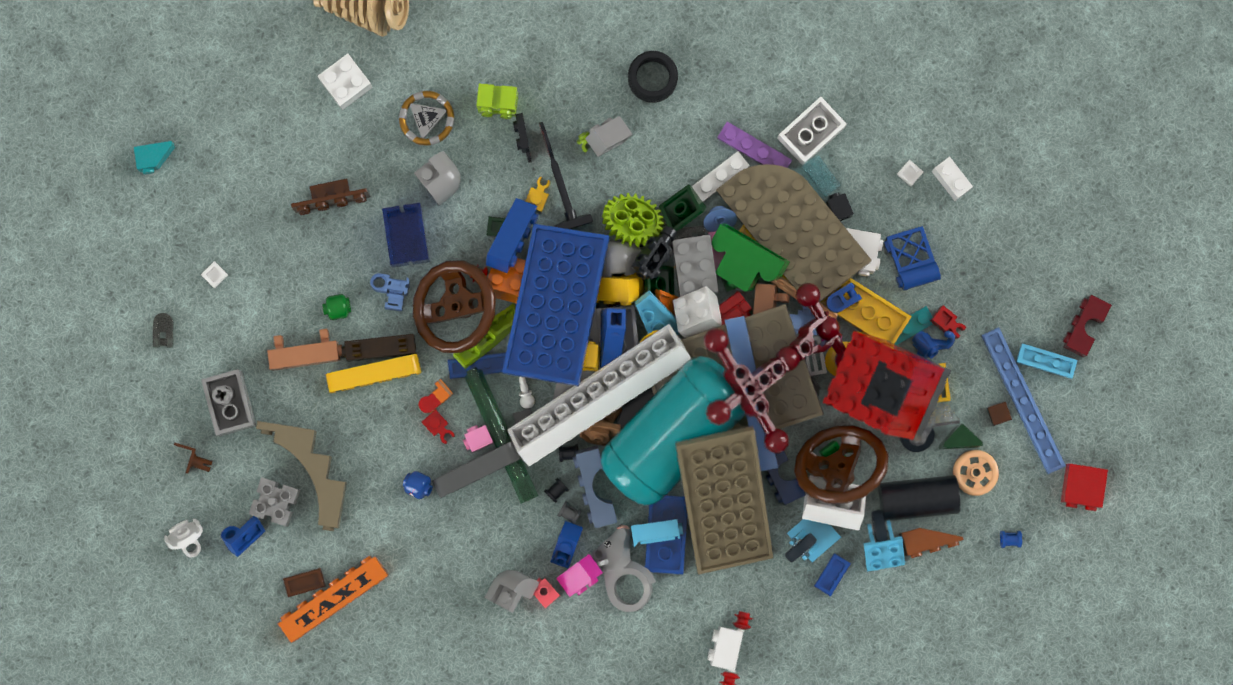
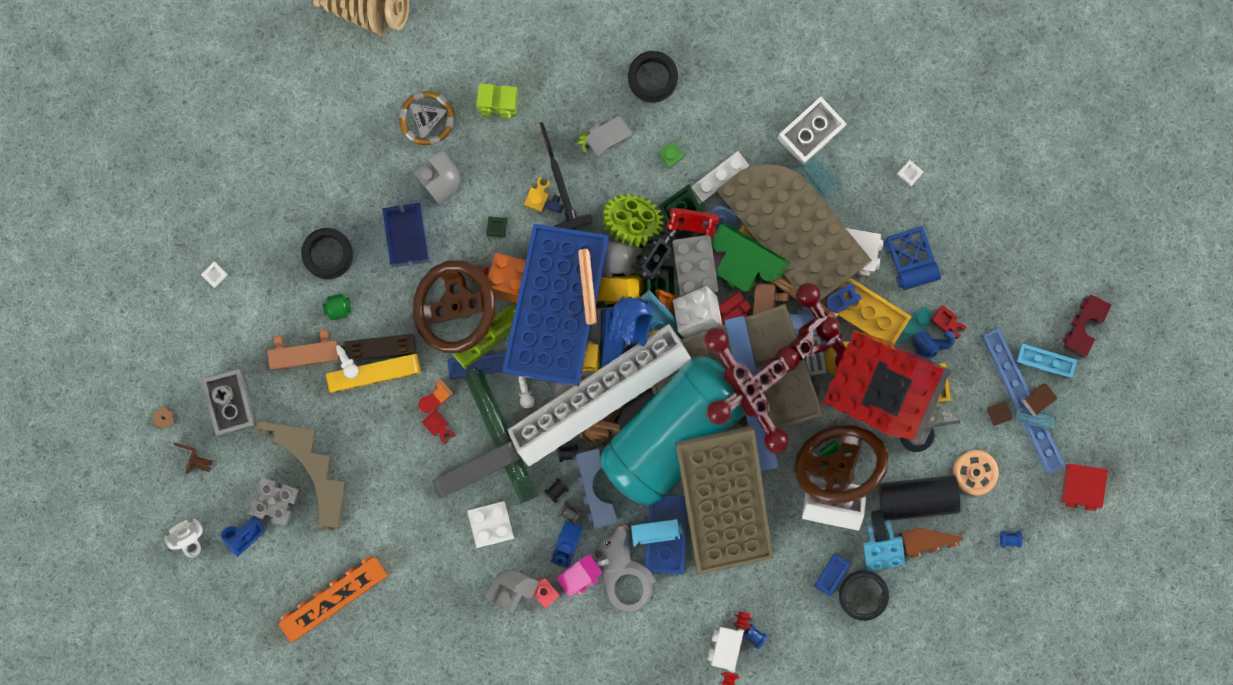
(152, 156): teal slope -> none
(158, 421): none -> medium nougat plant
(163, 324): clear smoke plate -> none
(304, 582): reddish brown tile -> none
(320, 234): none -> black tyre
(330, 194): reddish brown bracket -> none
(345, 81): white brick -> none
(350, 370): none -> white bar
(396, 290): medium blue piece -> none
(417, 485): blue head -> none
(477, 438): bright pink brick -> none
(490, 524): none -> white plate
(511, 236): blue brick -> none
(522, 141): black hinge -> none
(554, 204): none -> dark blue tile
(587, 286): none -> light nougat axle
(631, 321): none -> blue piece
(671, 154): none -> bright green plate
(693, 221): none -> red plate
(751, 146): medium lavender plate -> none
(755, 636): none -> blue bush
(786, 490): dark blue arch -> none
(810, 540): medium azure plate -> none
(840, 206): black brick -> none
(859, 578): none -> clear smoke wheel
(952, 178): white brick -> none
(960, 438): dark green slope -> none
(1039, 399): none -> reddish brown slope
(1041, 420): none -> clear light blue piece

